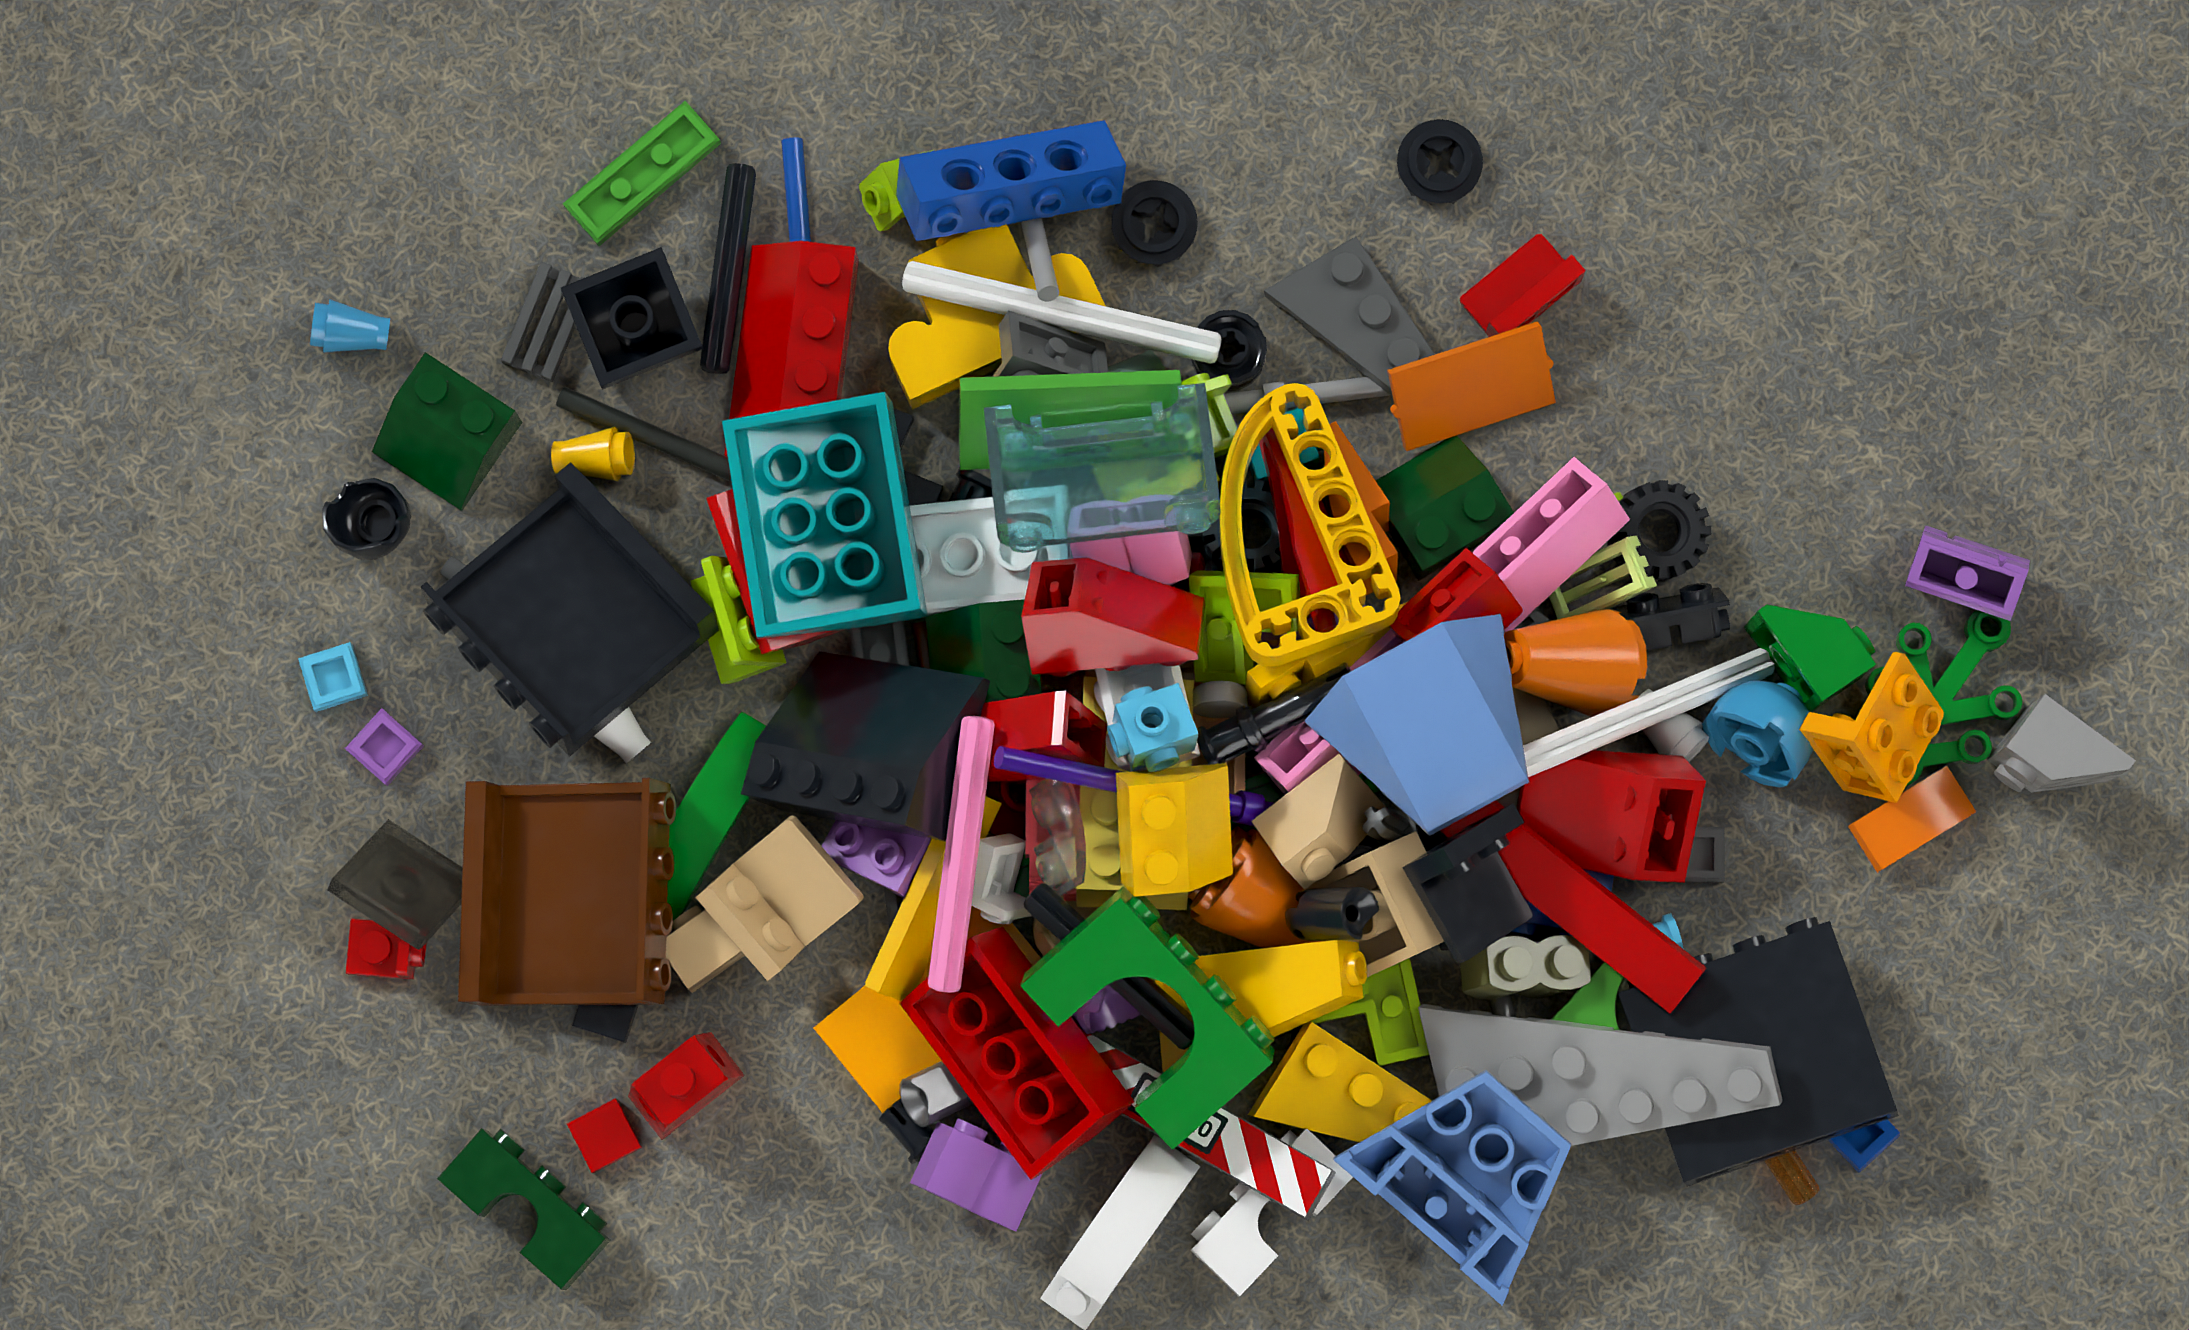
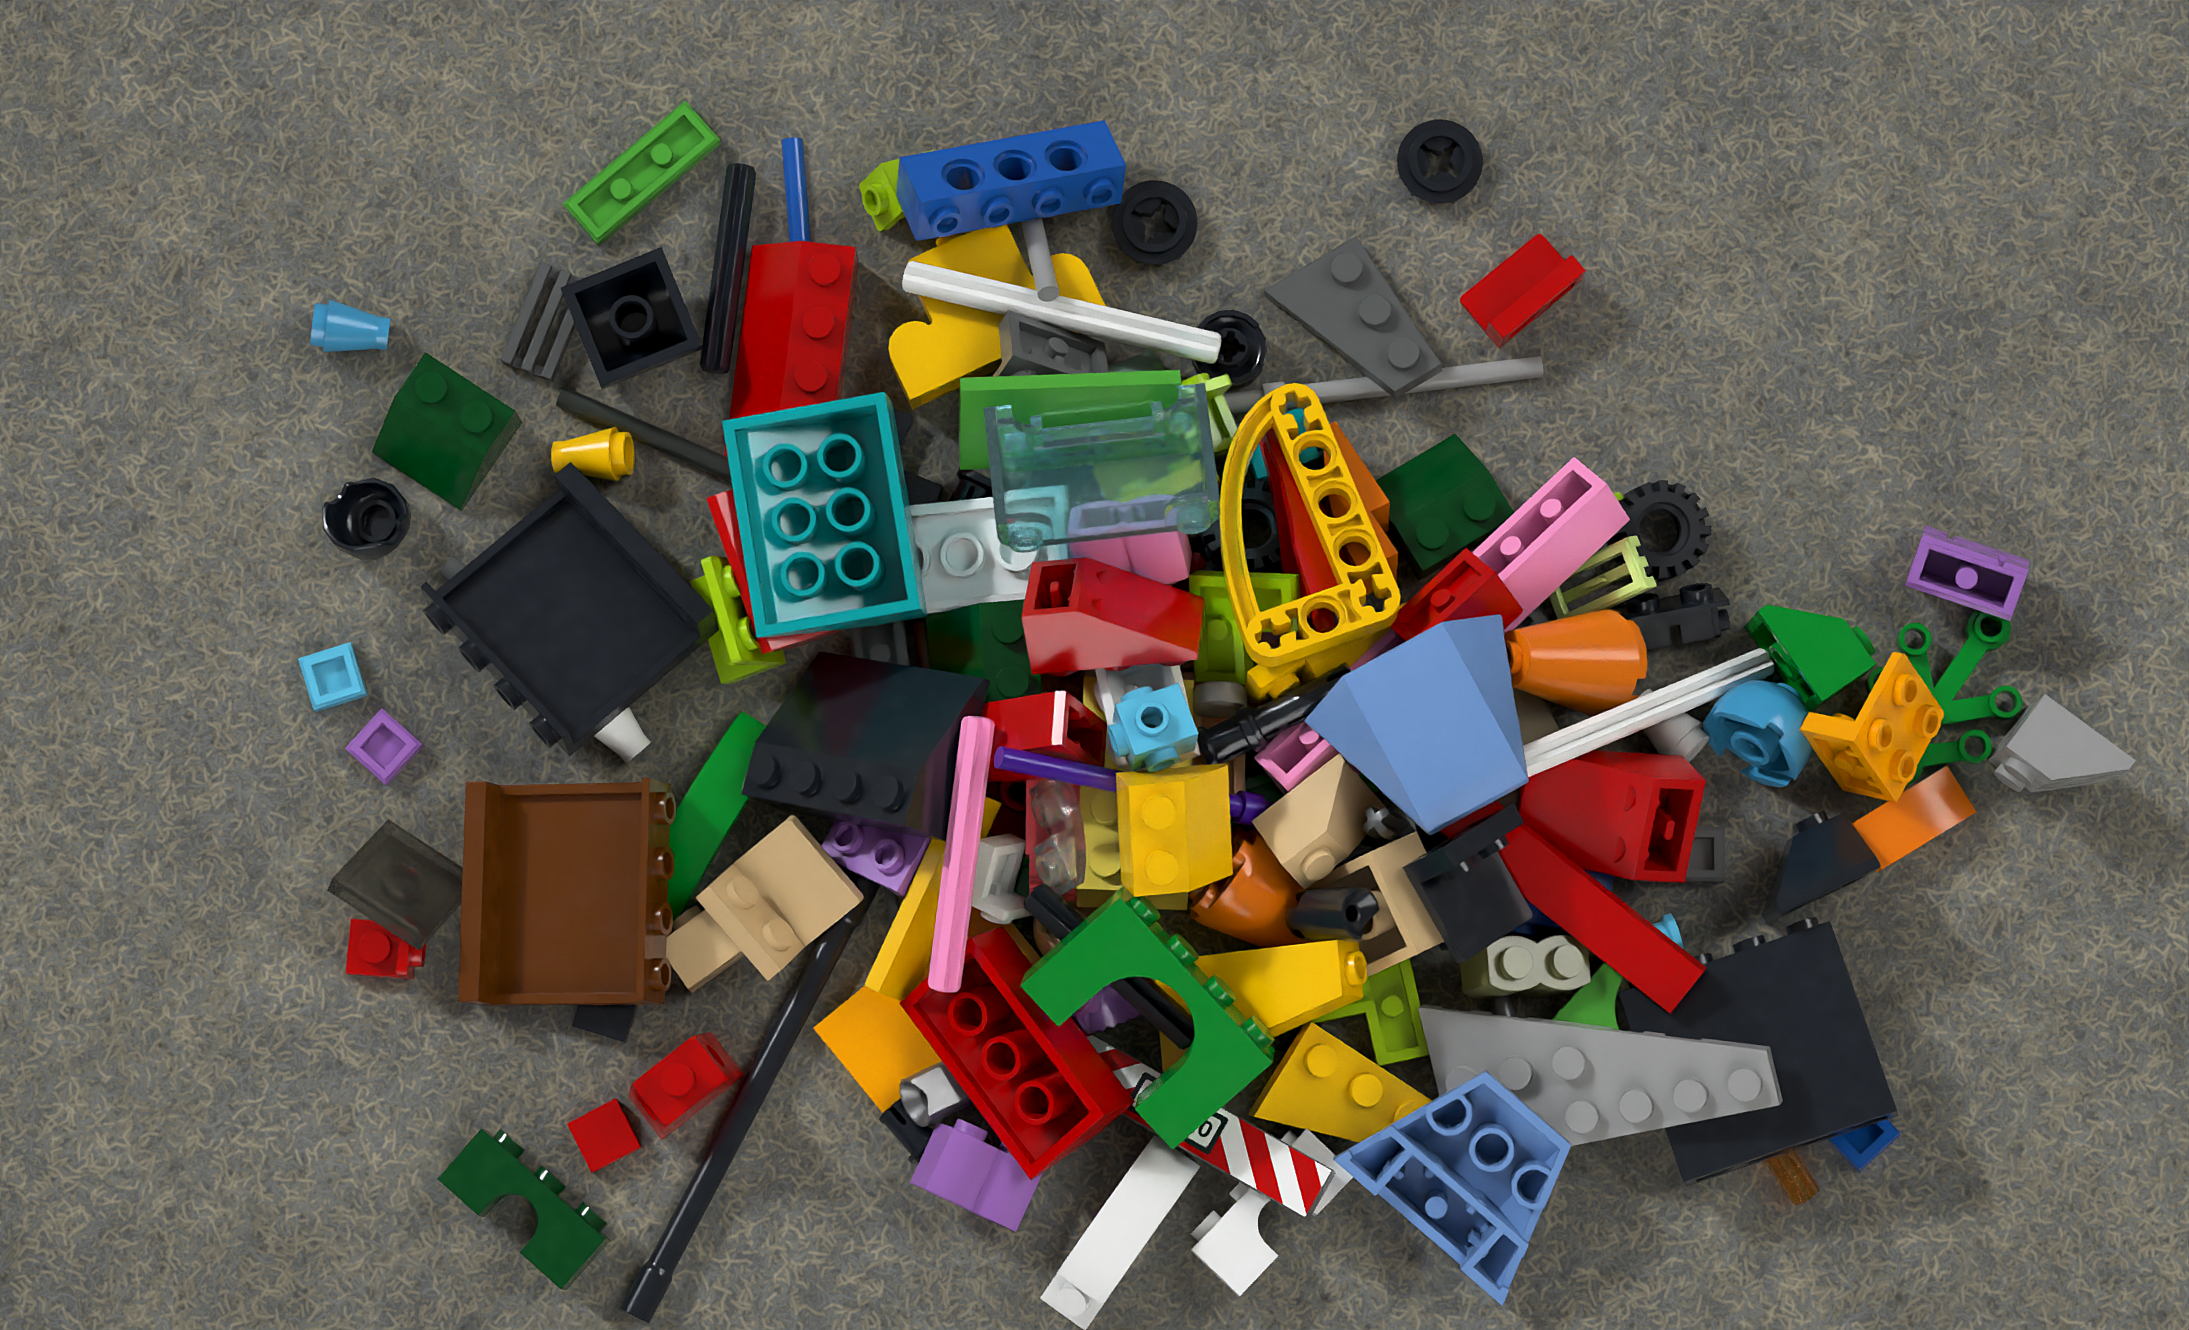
(657, 1272): none -> black piece
(1471, 386): orange piece -> none
(1817, 863): none -> black slope

